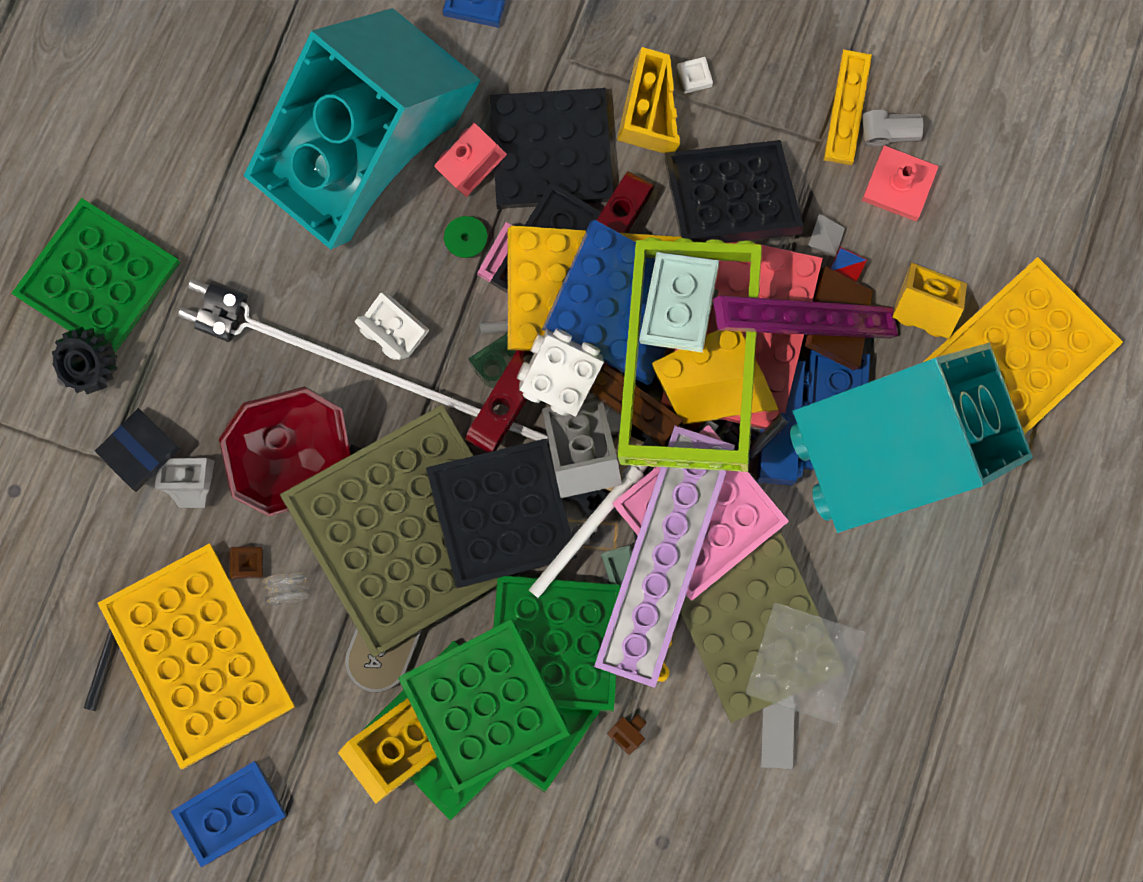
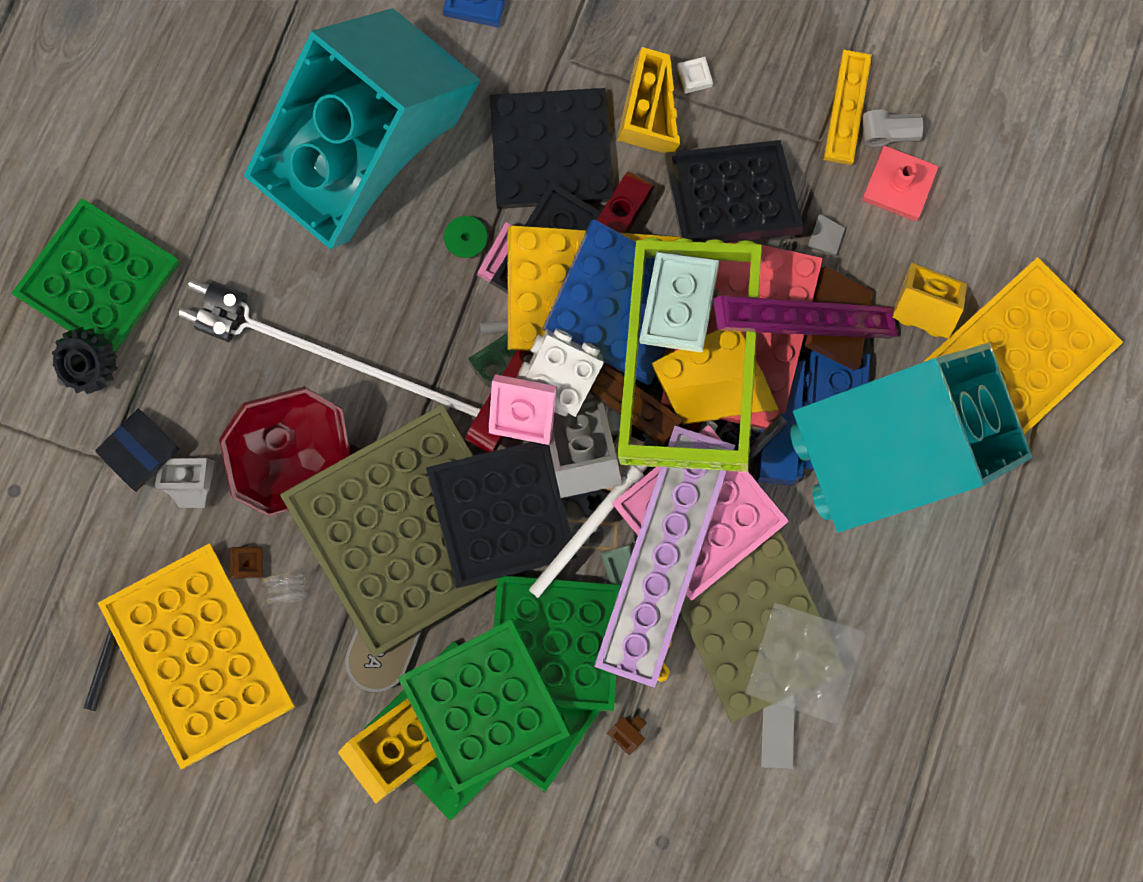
(228, 813): blue plate -> none
(392, 327): white bracket -> none
(469, 159): coral brick -> none
(522, 409): none -> bright pink plate
(848, 264): tile -> none

